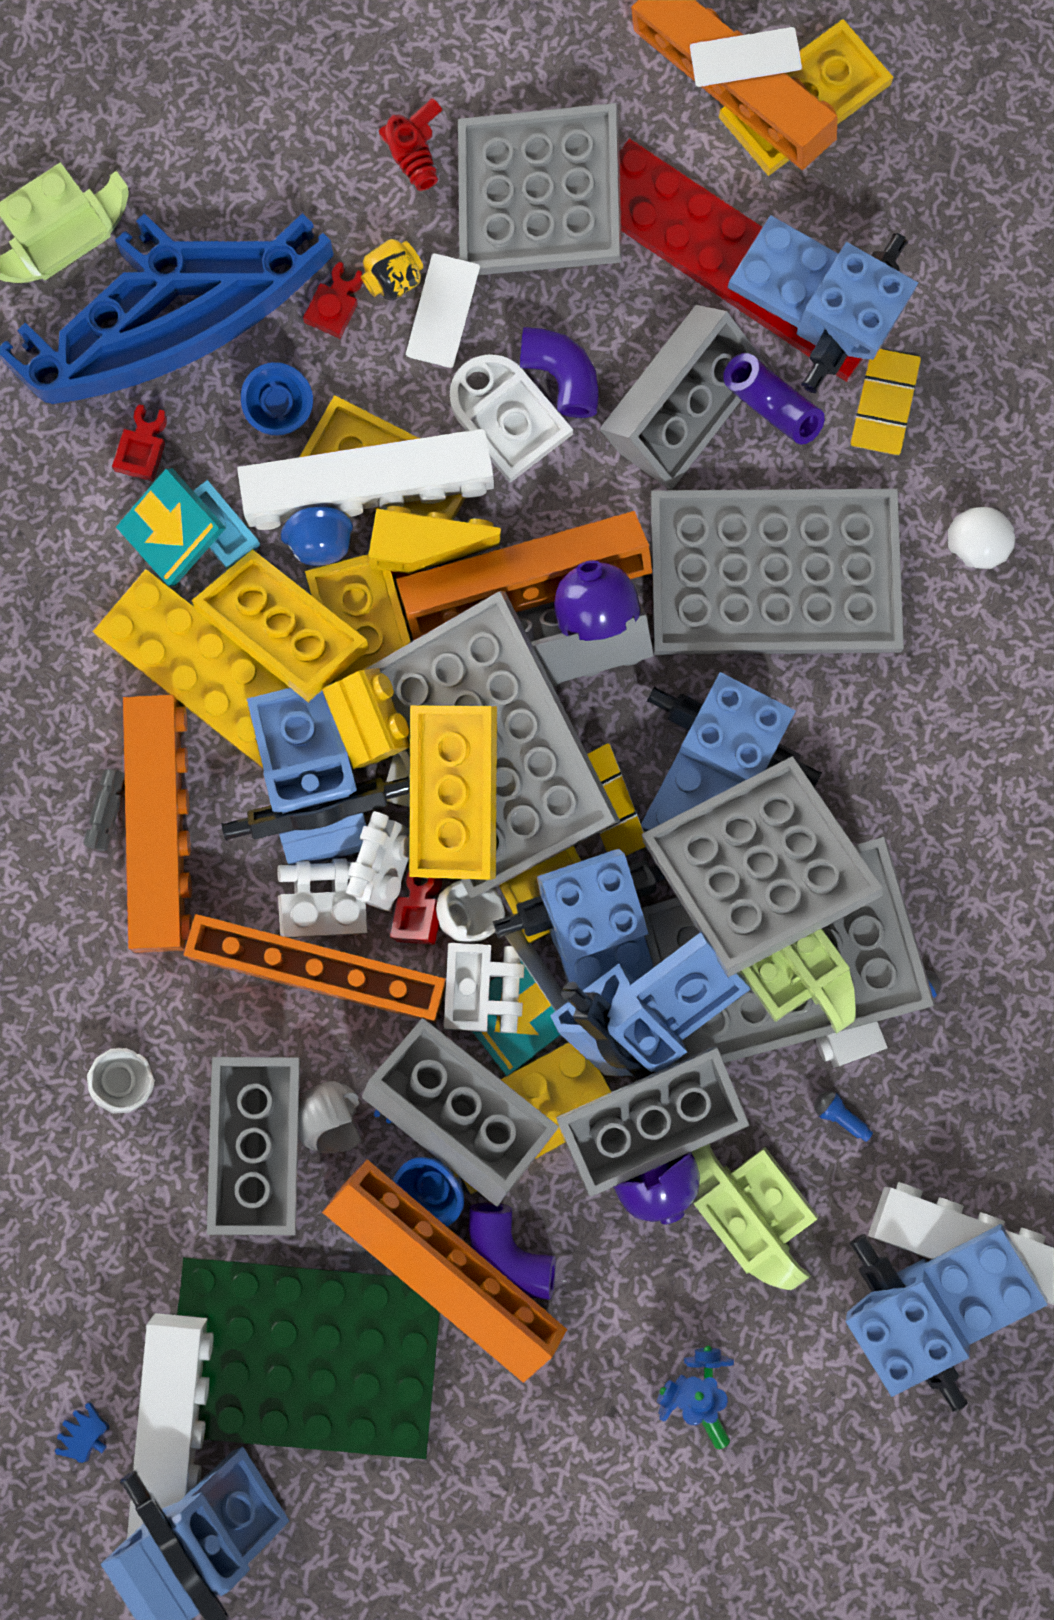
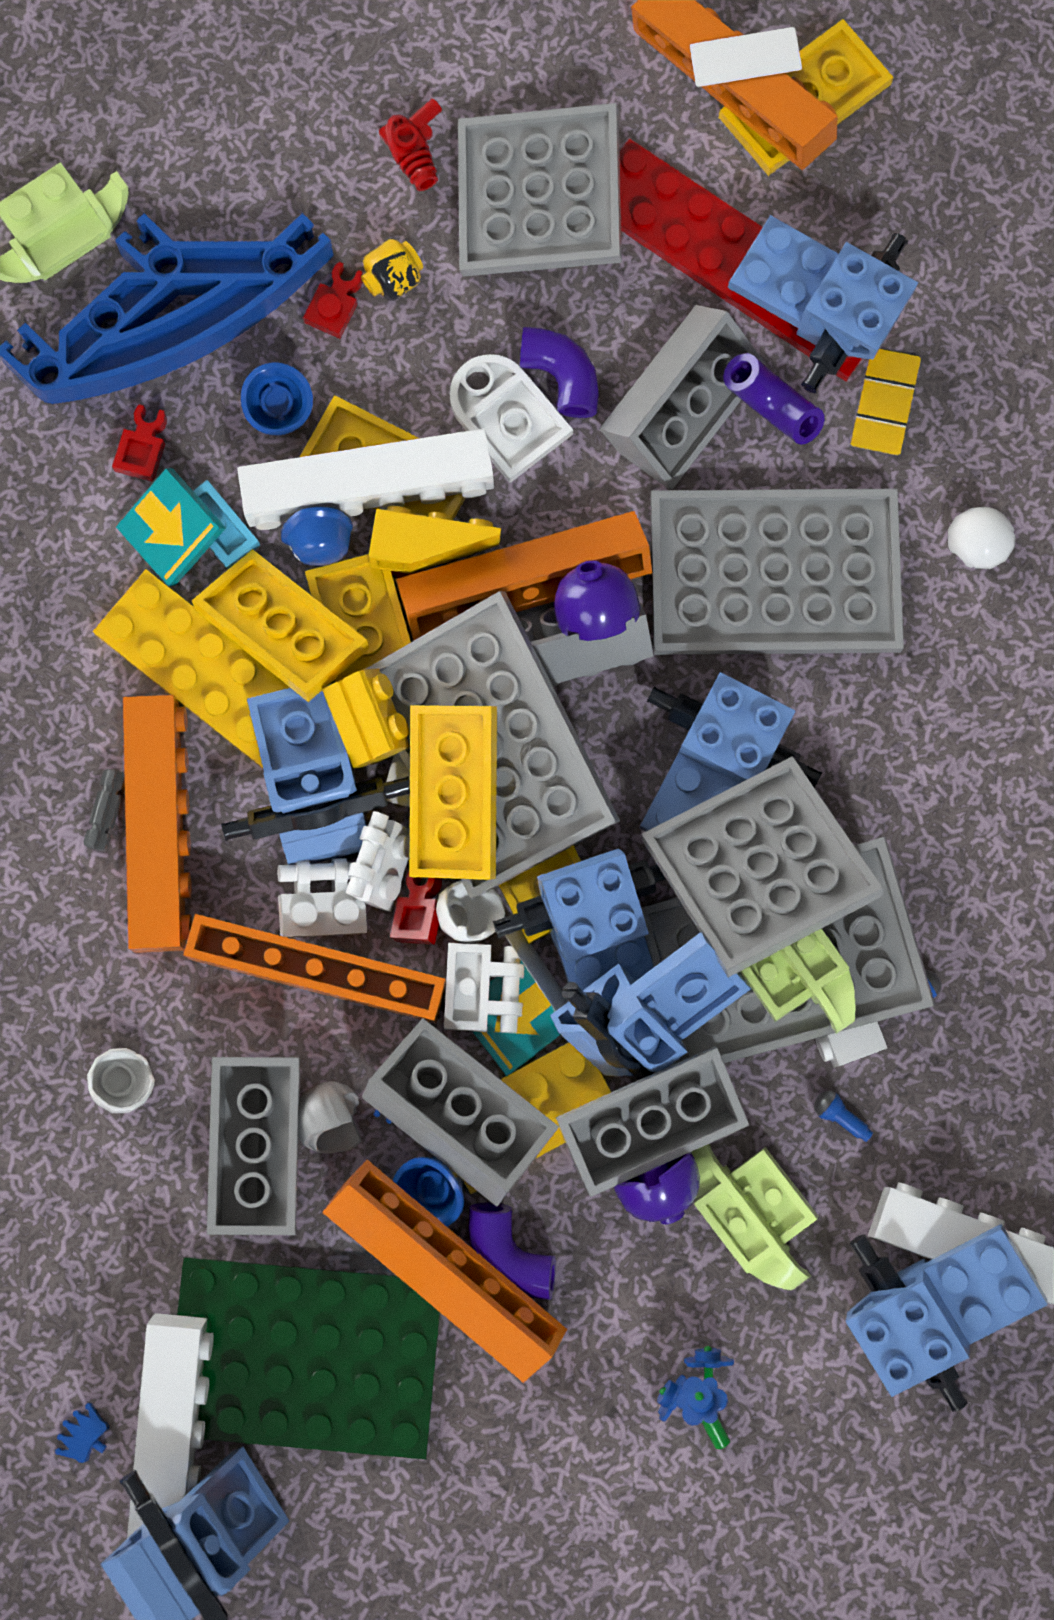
(442, 310): white sticker -> none
(628, 831): yellow sticker -> none

